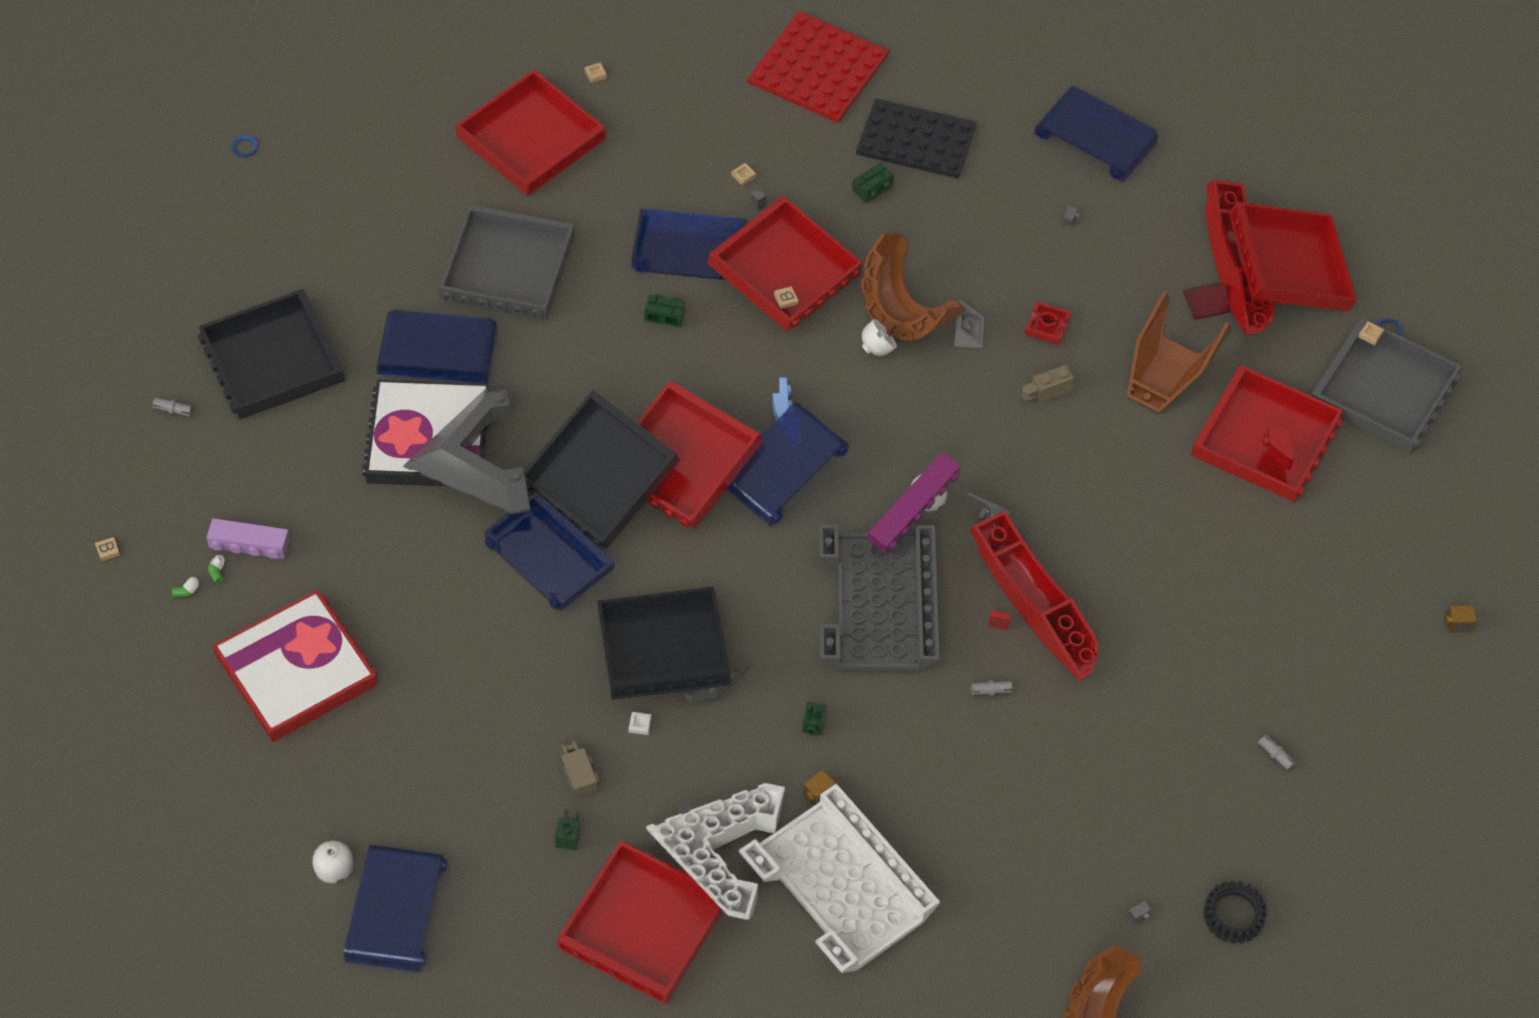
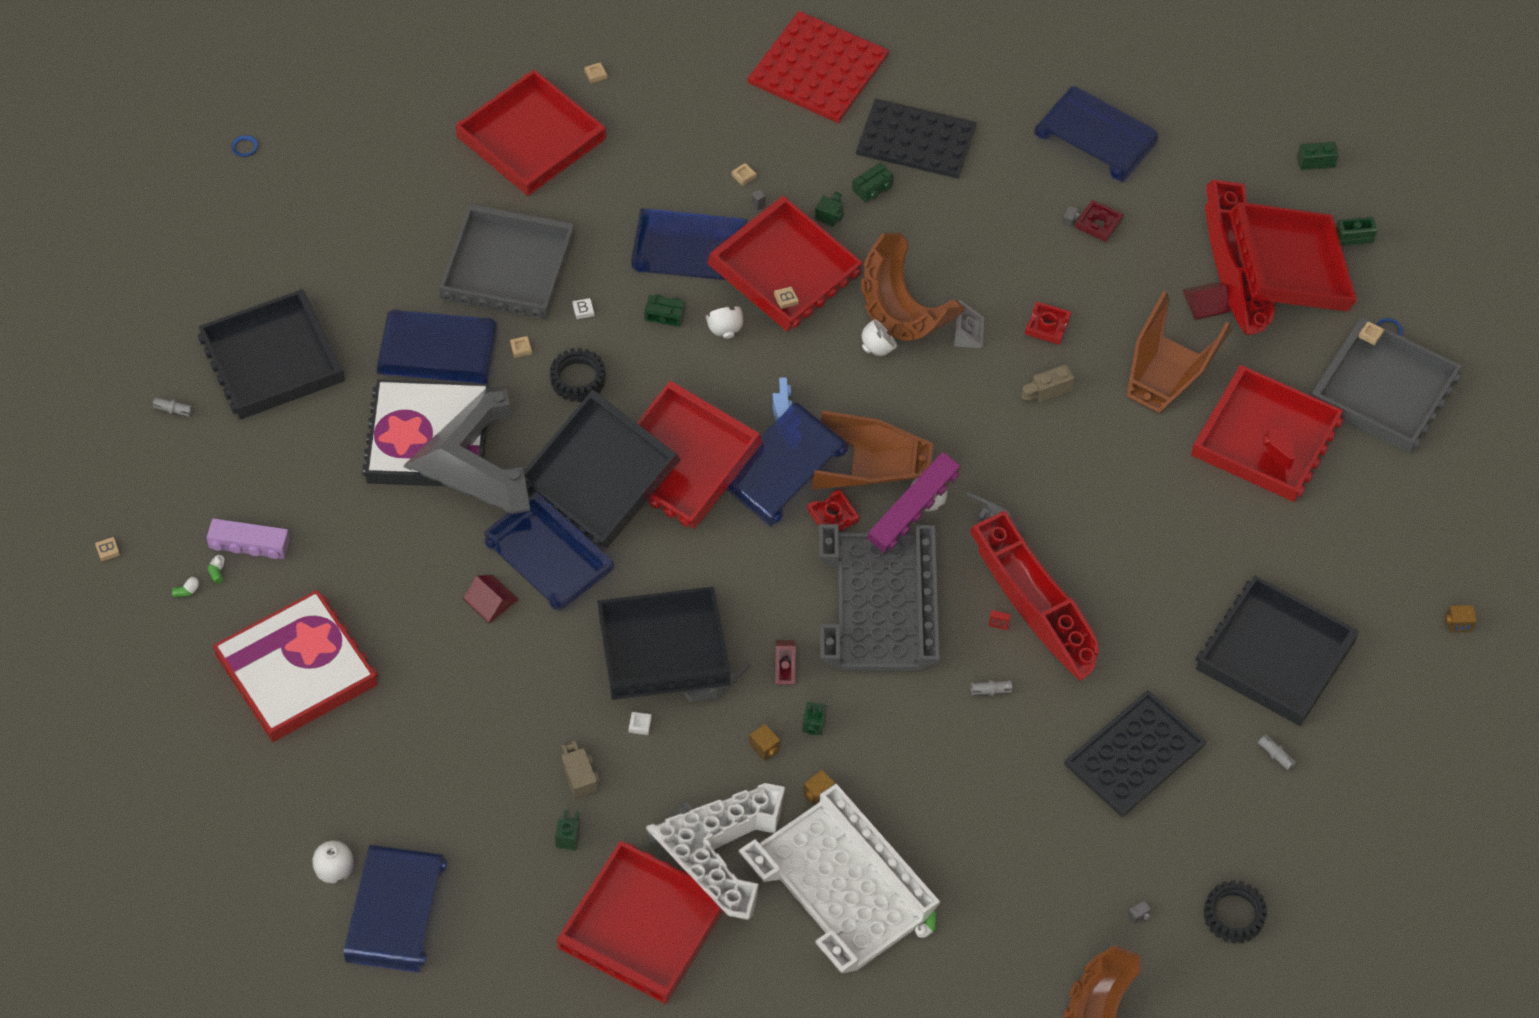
(489, 597): none -> dark red slope
(520, 347): none -> tan tile
(572, 358): none -> black tyre
(583, 308): none -> white tile
(725, 321): none -> white cylinder
(764, 742): none -> pearl gold brick
(785, 661): none -> slope
(829, 209): none -> dark green brick
(838, 503): none -> red brick
(879, 454): none -> dark orange windscreen
(928, 927): none -> arm
(1097, 211): none -> dark red piece
(1135, 753): none -> black plate
(1276, 650): none -> black panel
(1317, 155): none -> dark green brick
(1356, 231): none -> dark green brick

